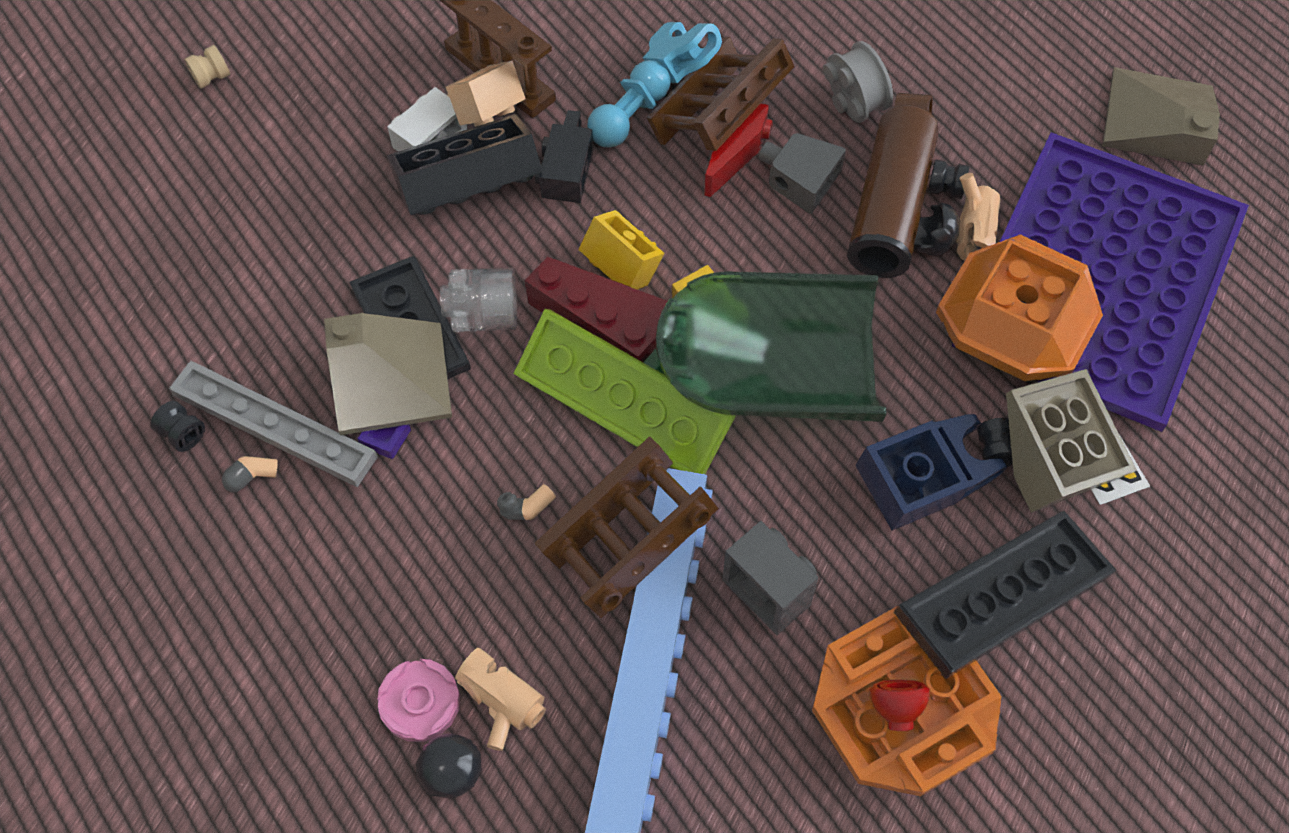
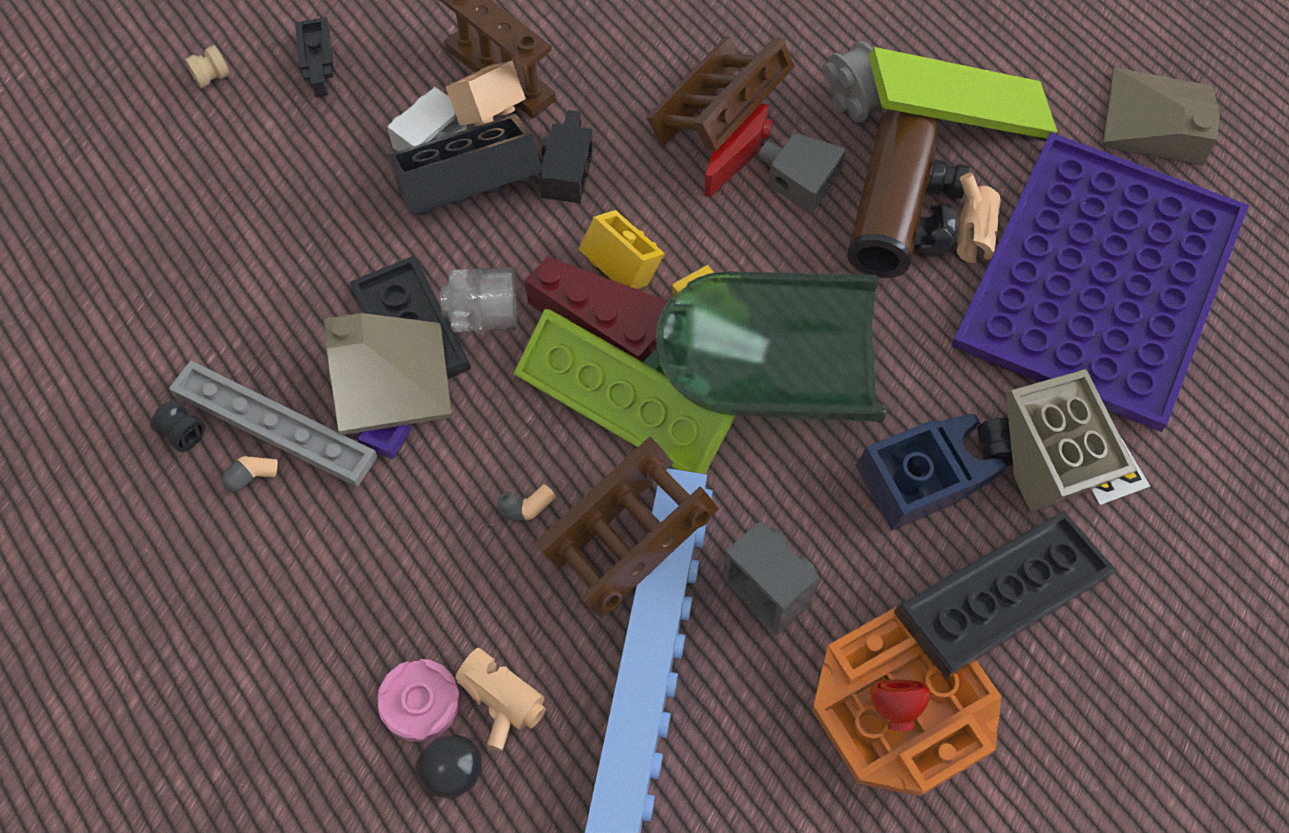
(315, 53): none -> black hinge
(650, 80): medium azure piece -> none
(960, 93): none -> lime tile
(1022, 339): orange piece -> none

